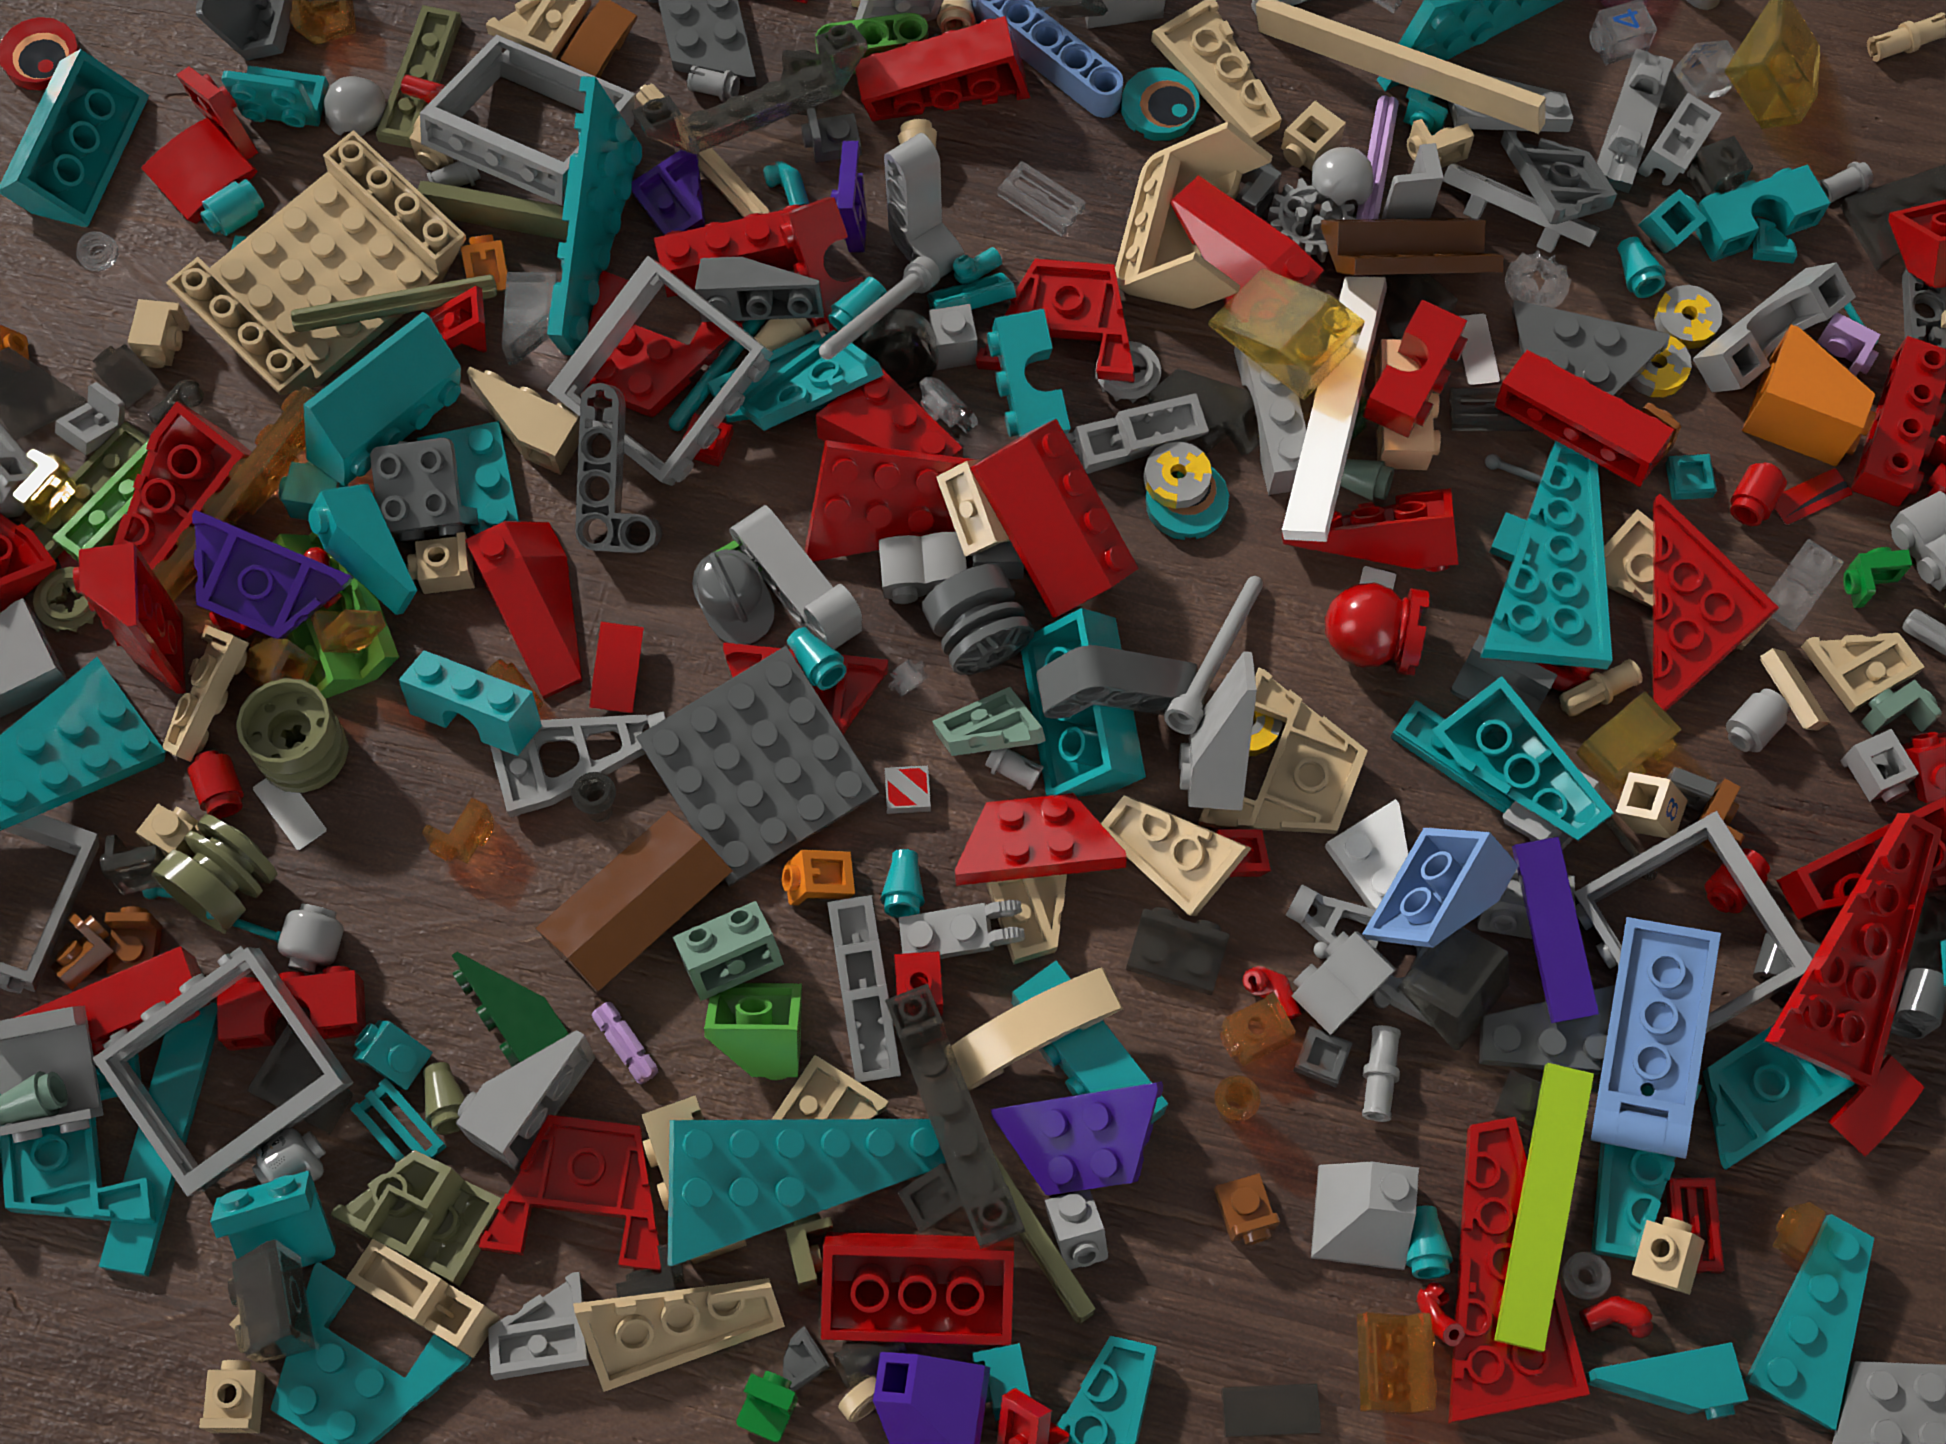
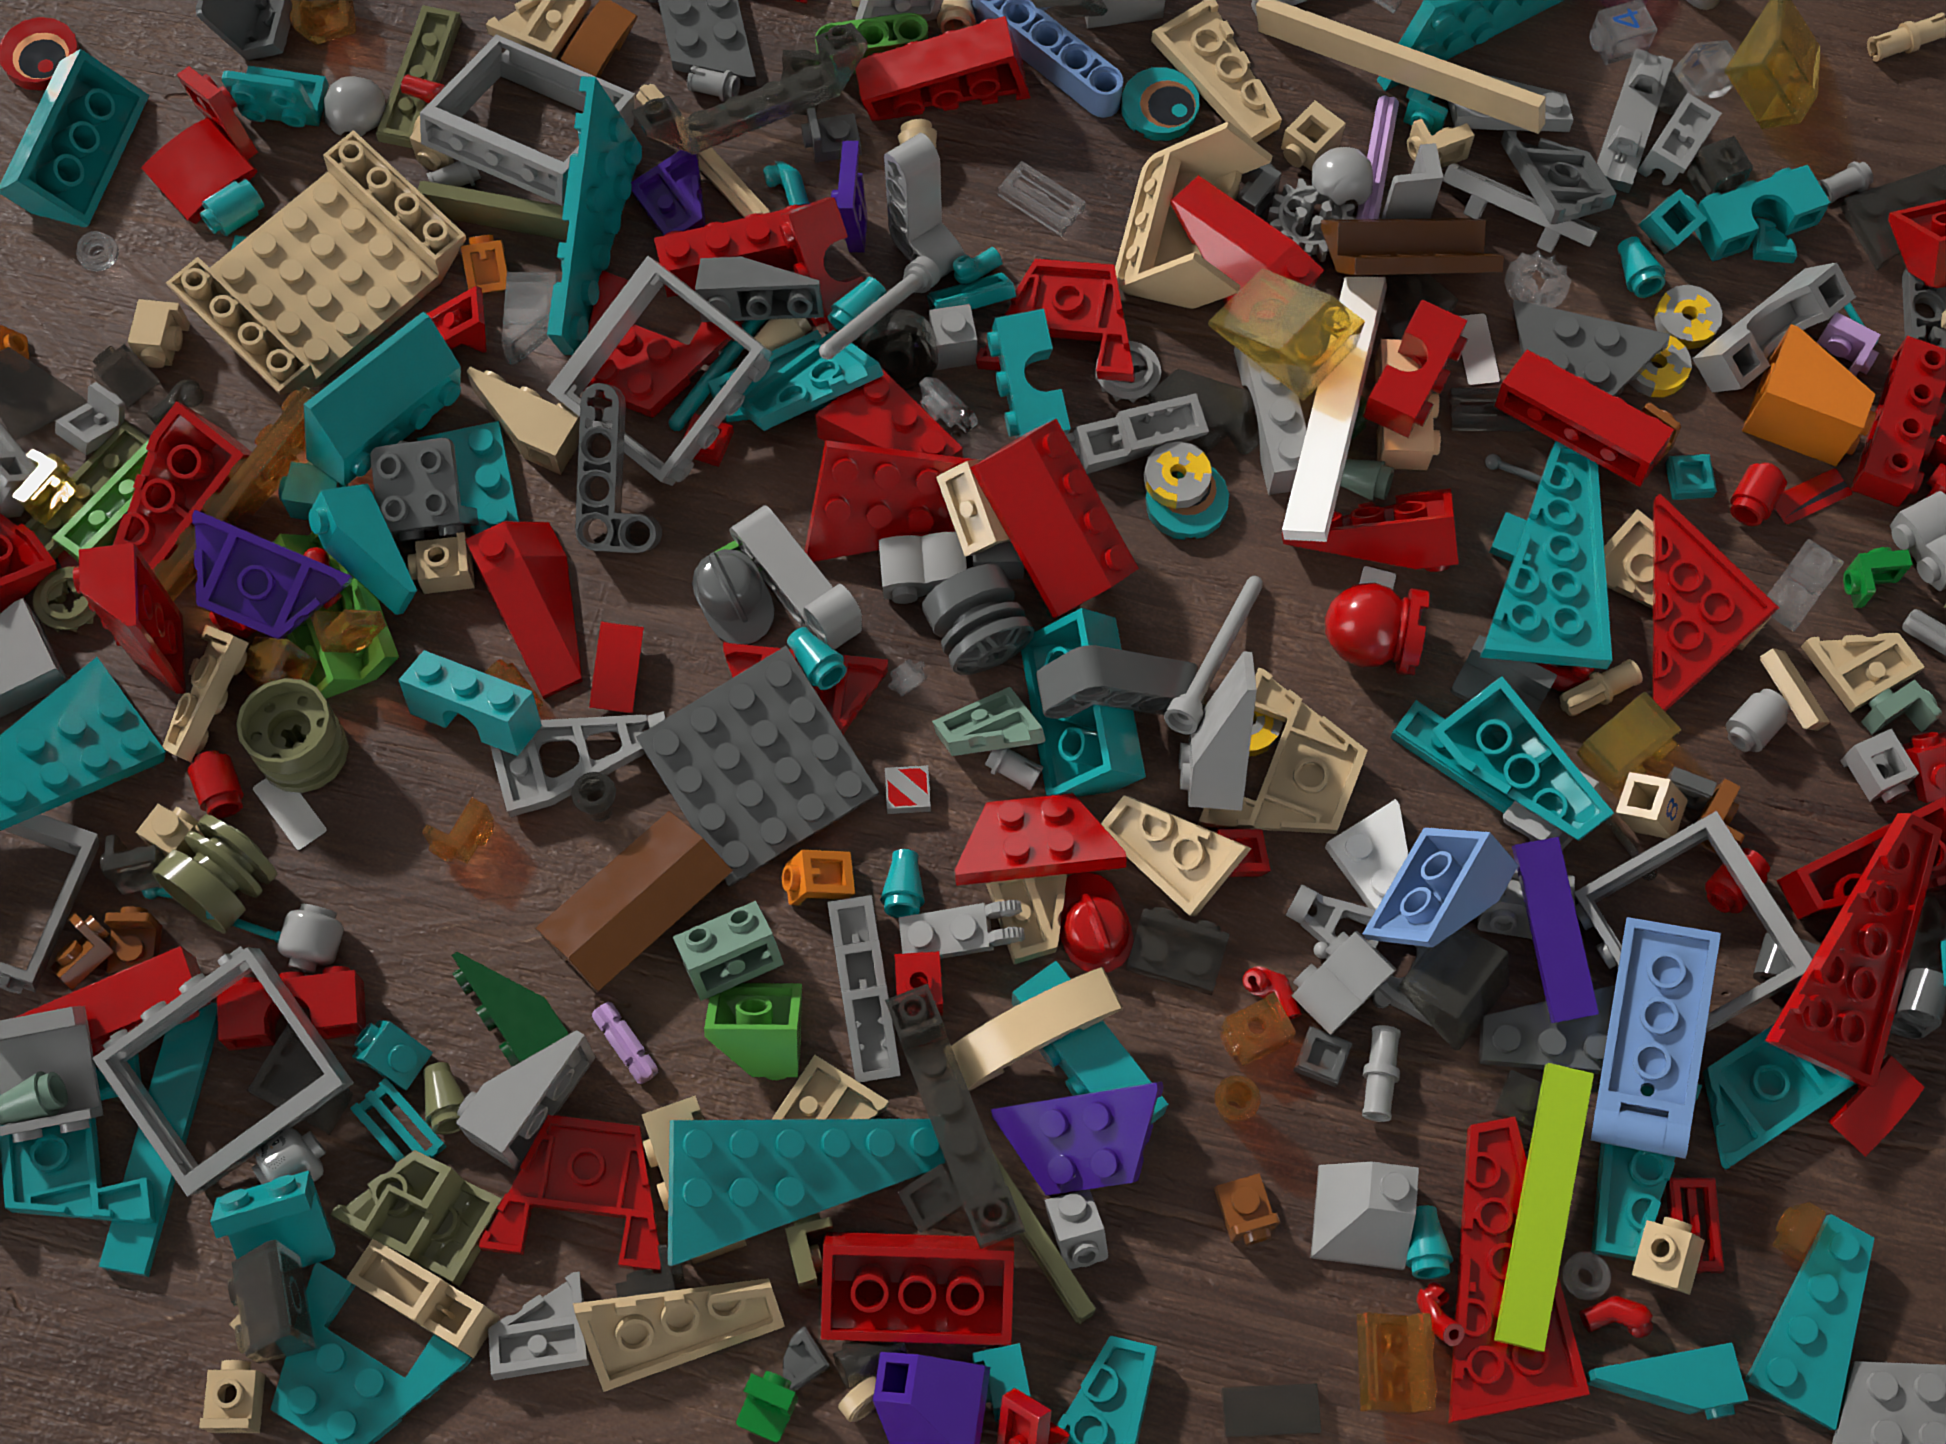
(387, 303): olive axle -> none
(1094, 923): none -> red piece

